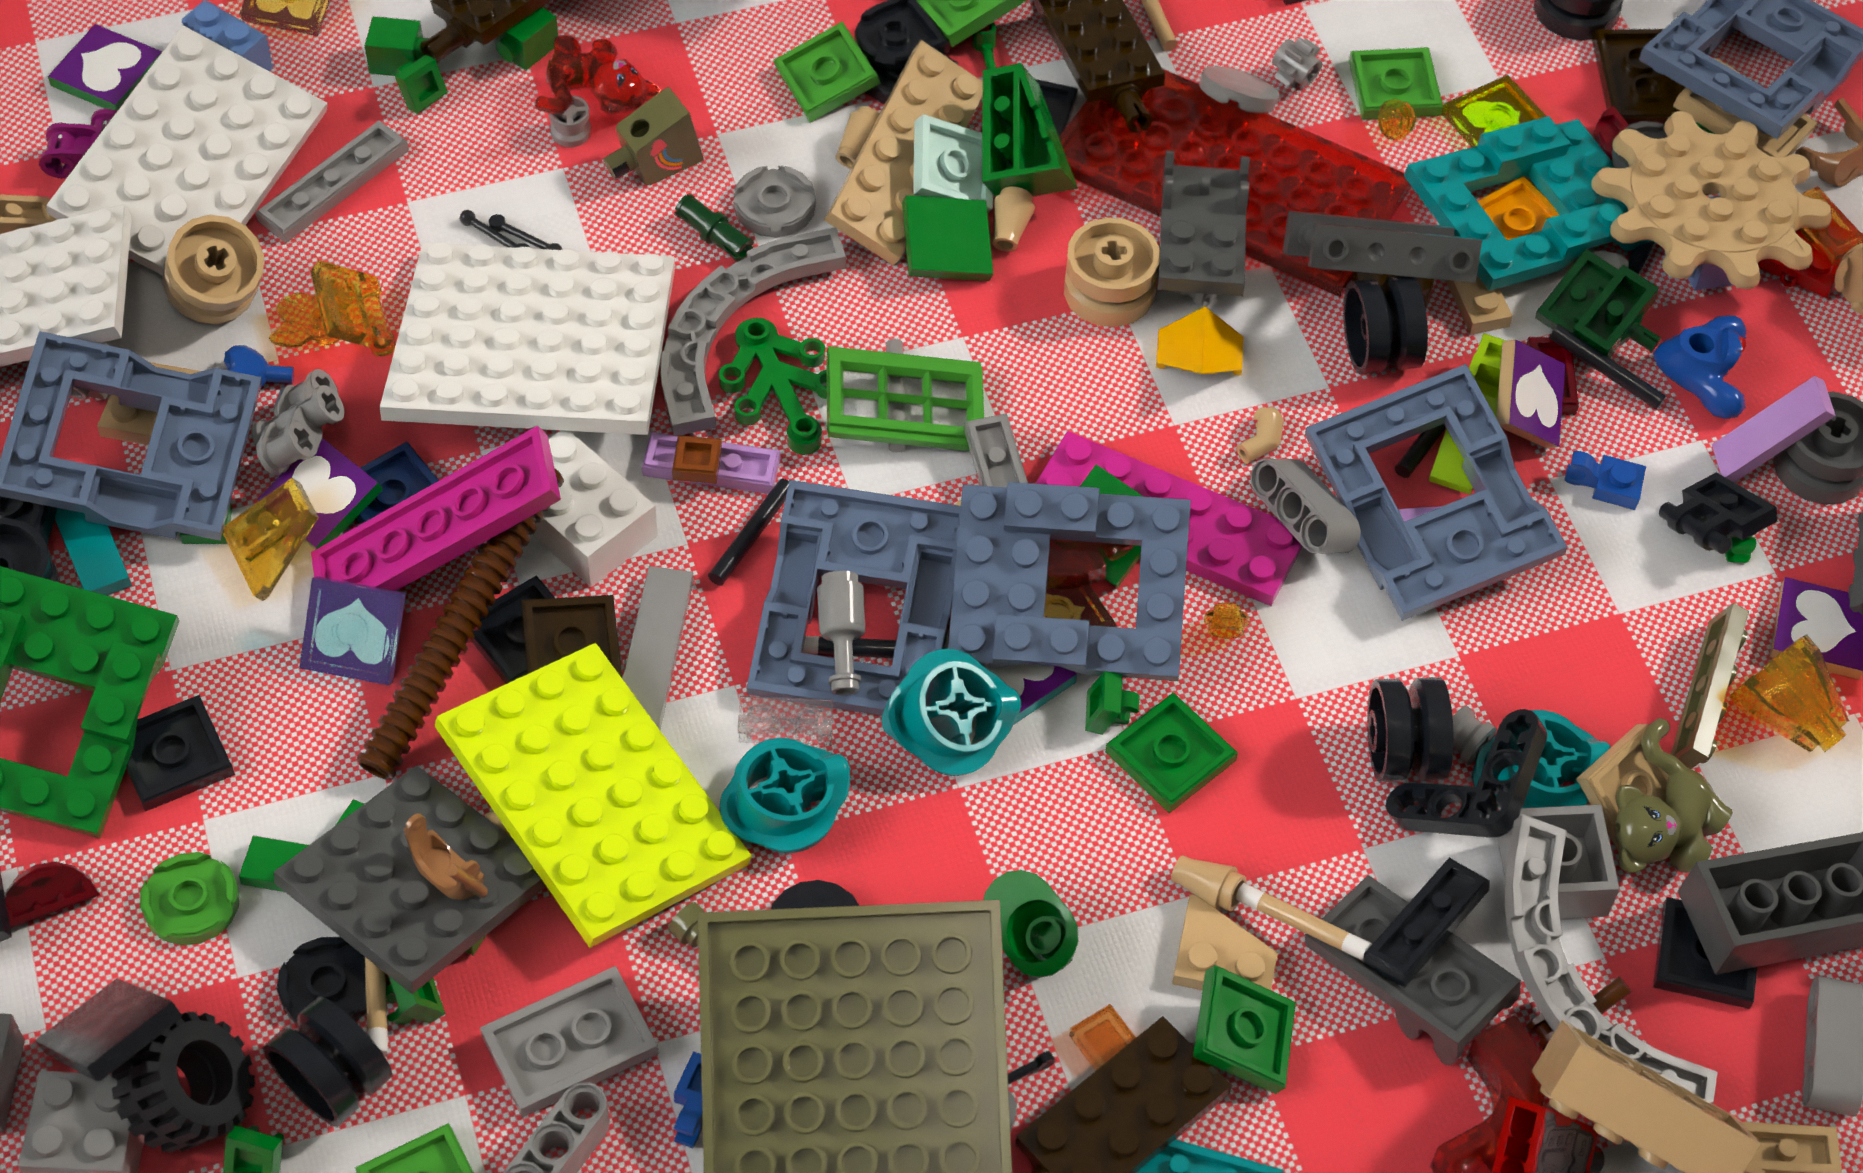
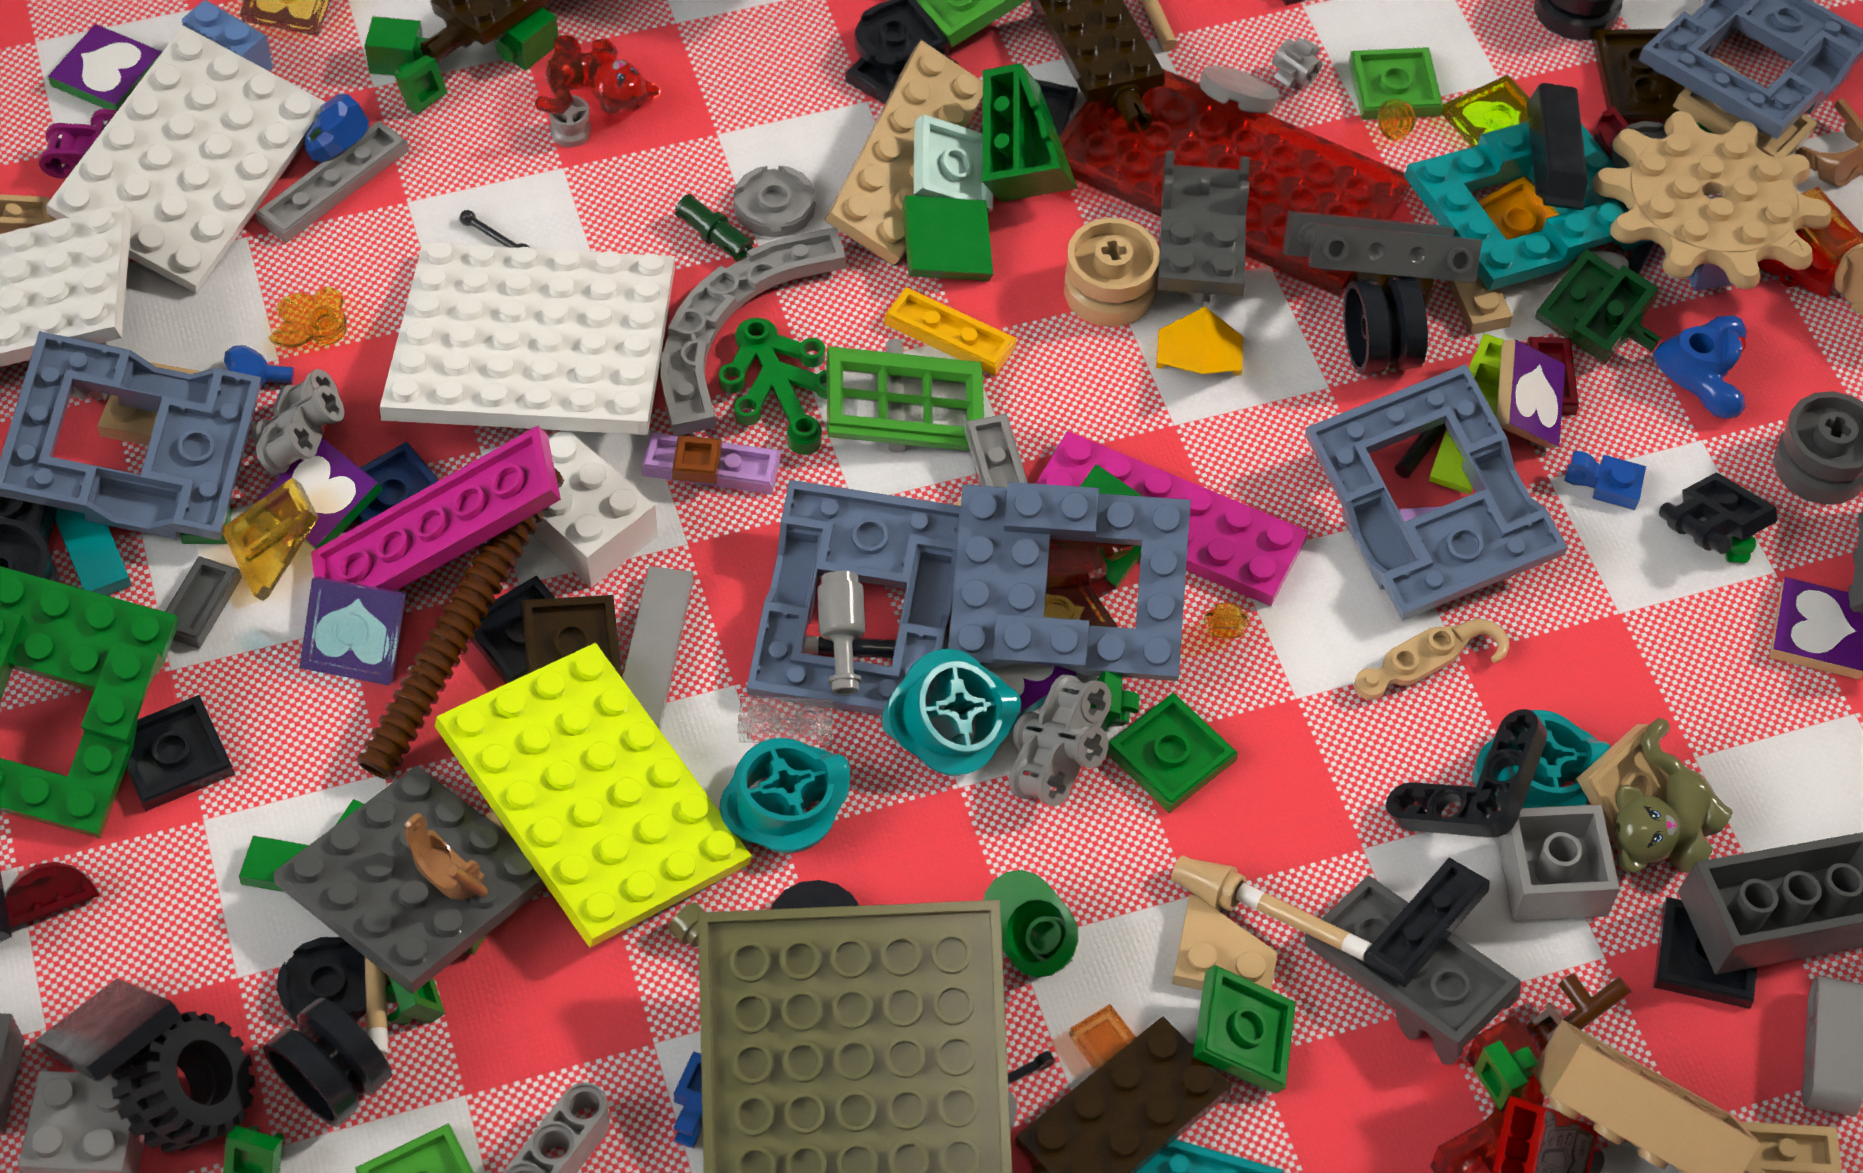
(189, 899): bright green tile -> none
(202, 599): none -> dark grey tile
(213, 269): tan wheel -> none
(335, 128): none -> blue rock
(352, 307): clear yellow plate -> none
(499, 224): black hinge -> none
(569, 1040): light grey plate -> none
(655, 140): olive torso -> none
(749, 533): black bar -> none
(826, 71): bright green tile -> none
(855, 134): tan cone -> none
(950, 330): none -> yellow tile
(985, 43): green hand -> none
(1011, 215): tan cone -> none
(1060, 740): none -> light grey axle
(1267, 435): tan arm -> none
(1305, 505): light grey beam -> none
(1410, 729): black wheel -> none
(1426, 655): none -> tan piece
(1470, 734): light grey wheel -> none
(1504, 1073): none -> green tile
(1552, 983): light grey plate -> none
(1557, 146): none -> black piece
(1607, 366): black bar -> none
(1709, 686): olive plate -> none
(1773, 429): lavender tile -> none
(1796, 697): clear yellow cone -> none

